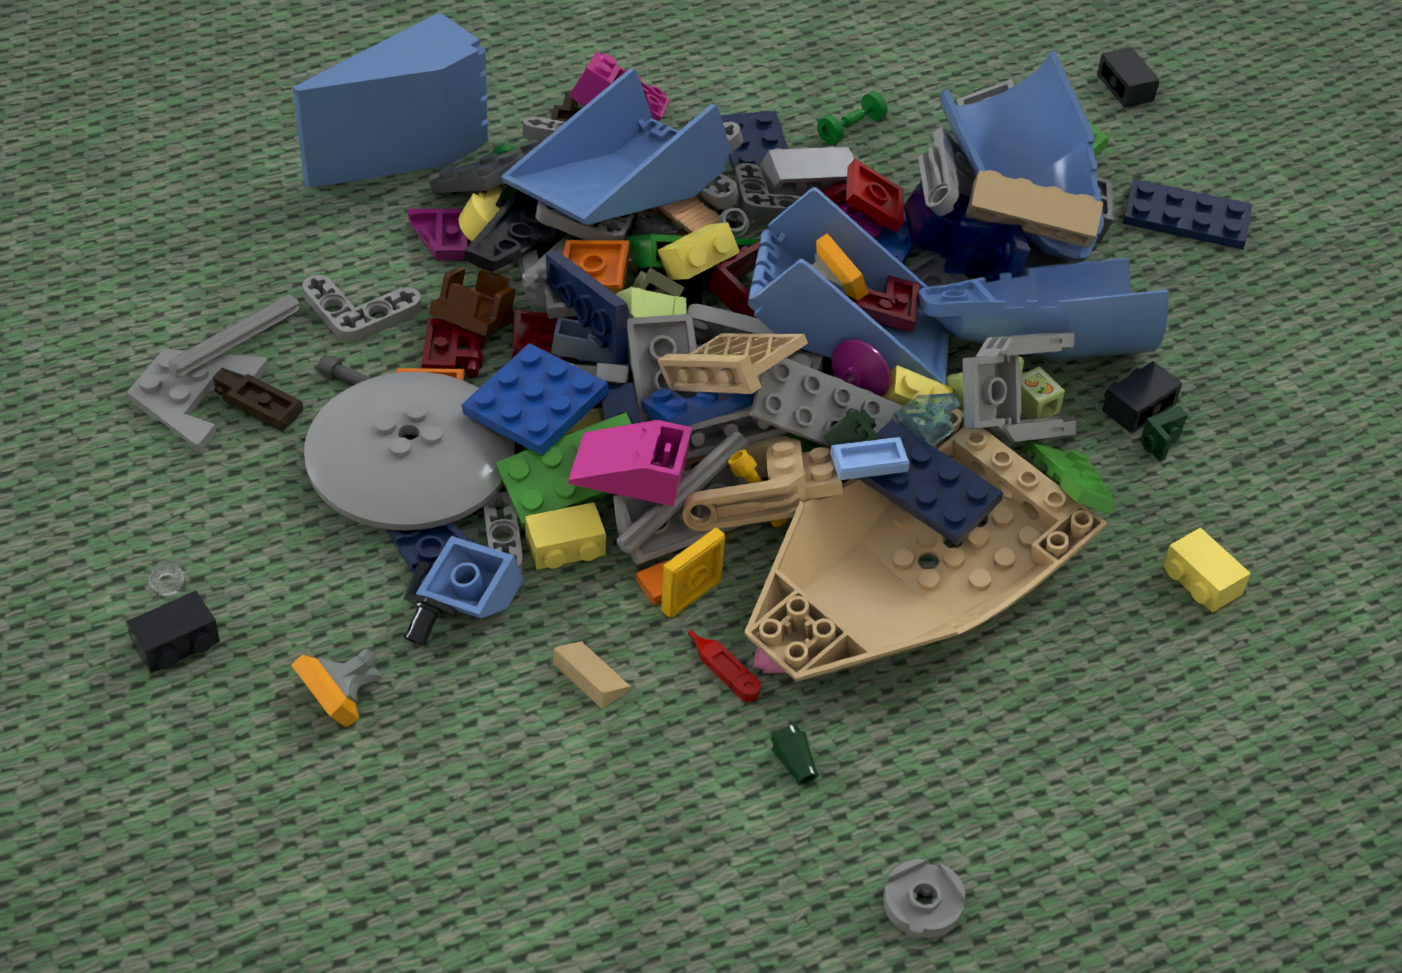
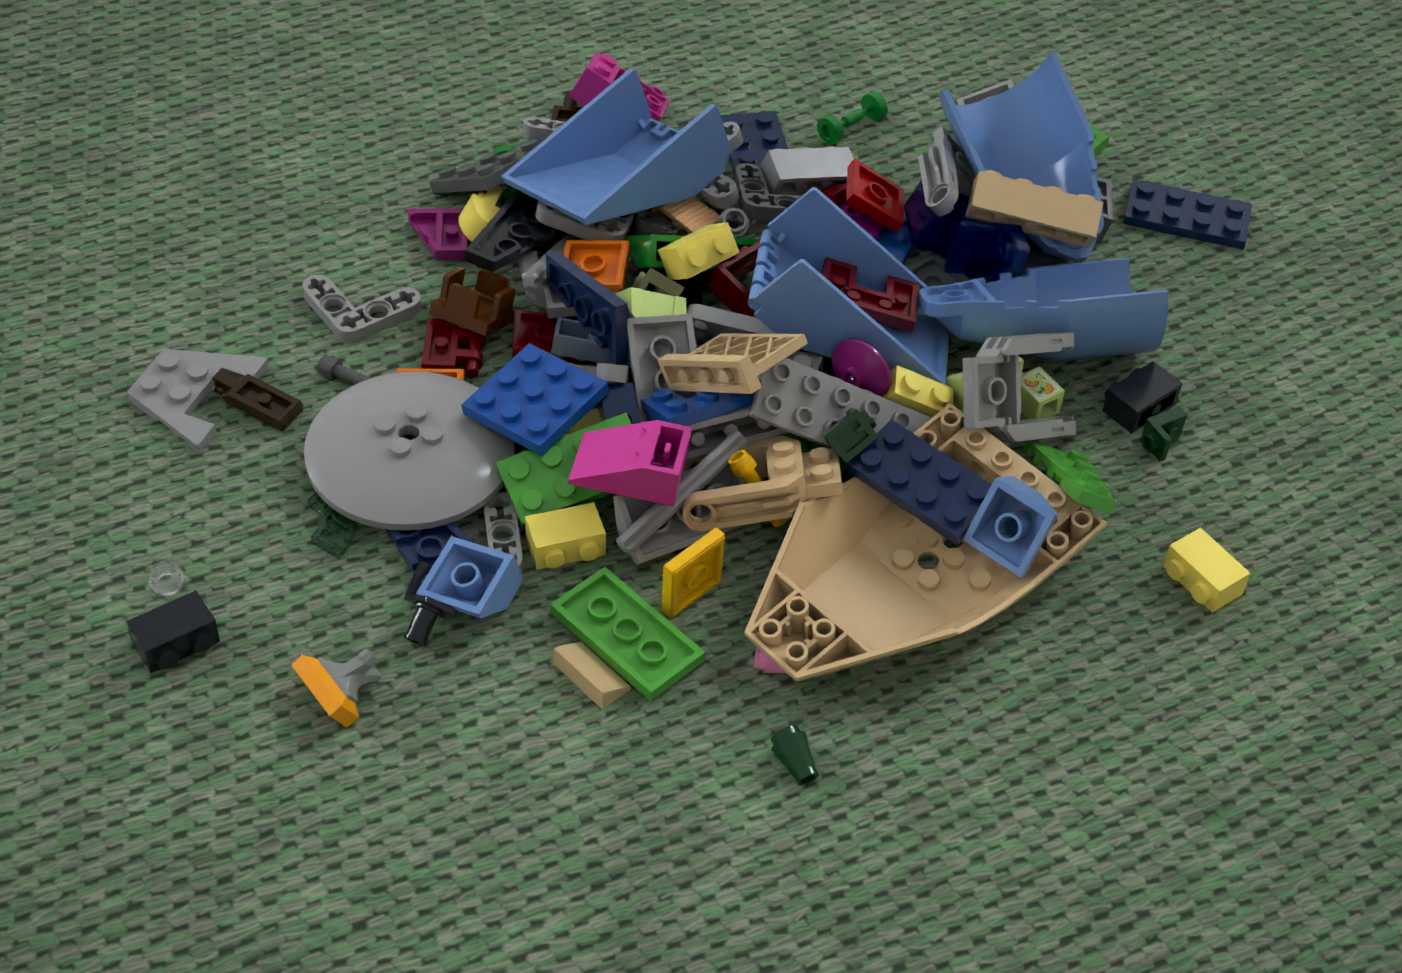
(233, 336): light grey axle -> none
(334, 530): none -> clear green tile
(395, 106): medium blue windscreen -> none
(627, 633): none -> bright green plate
(651, 582): orange tile -> none
(727, 668): red piece -> none
(838, 268): light orange piece -> none
(869, 458): light blue tile -> none
(918, 919): light grey plate -> none
(929, 416): clear light blue slope -> none
(1011, 524): none -> medium blue slope
(1128, 77): black brick -> none

